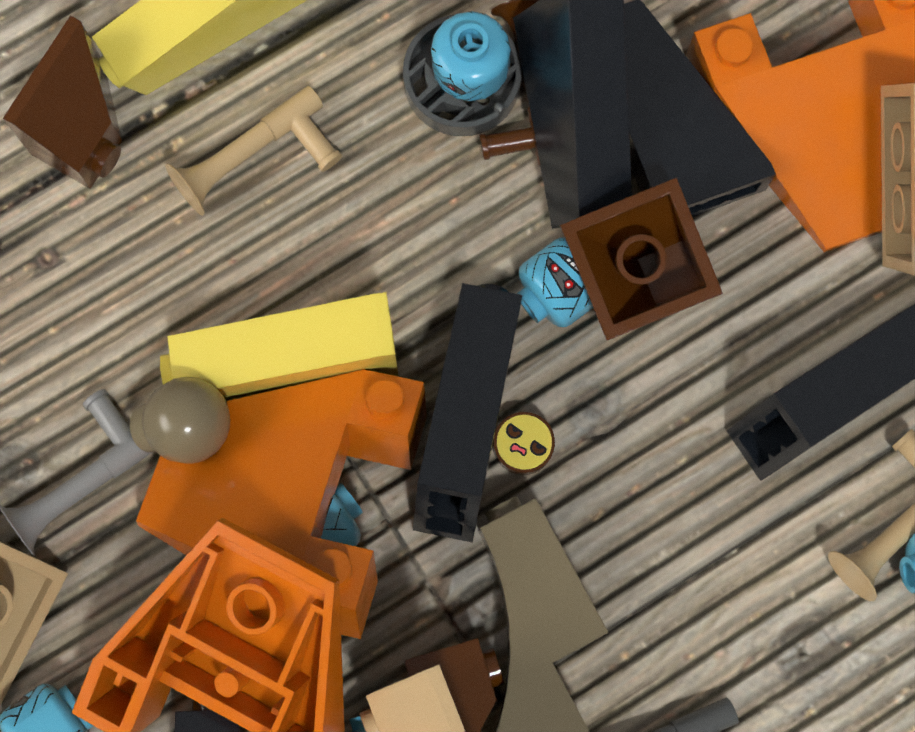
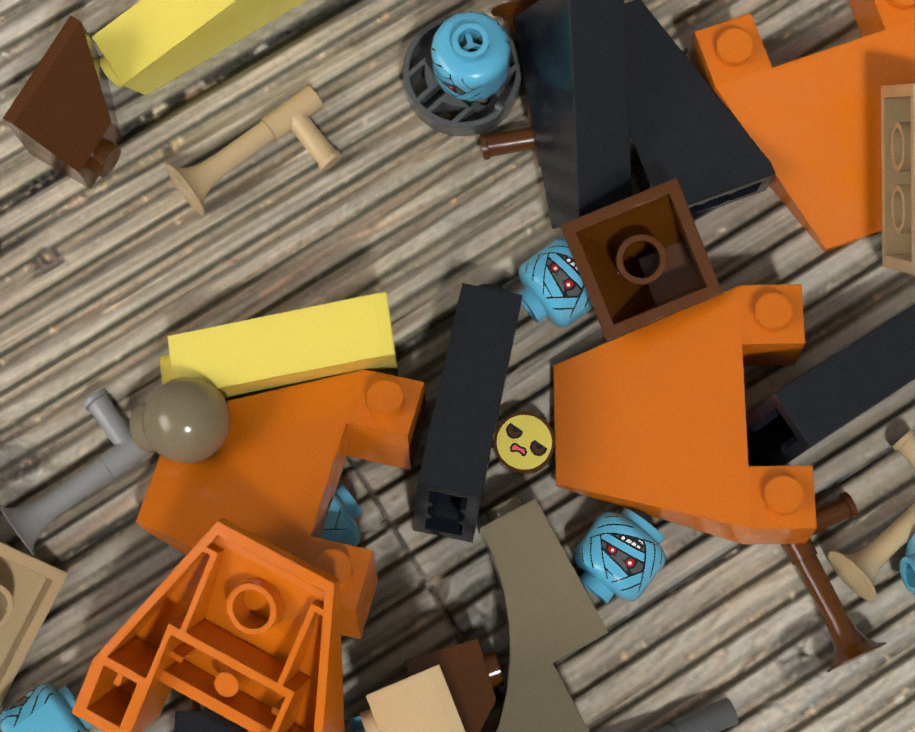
(619, 556): none -> medium azure head
(664, 419): none -> orange wedge
(846, 638): none -> reddish brown piece

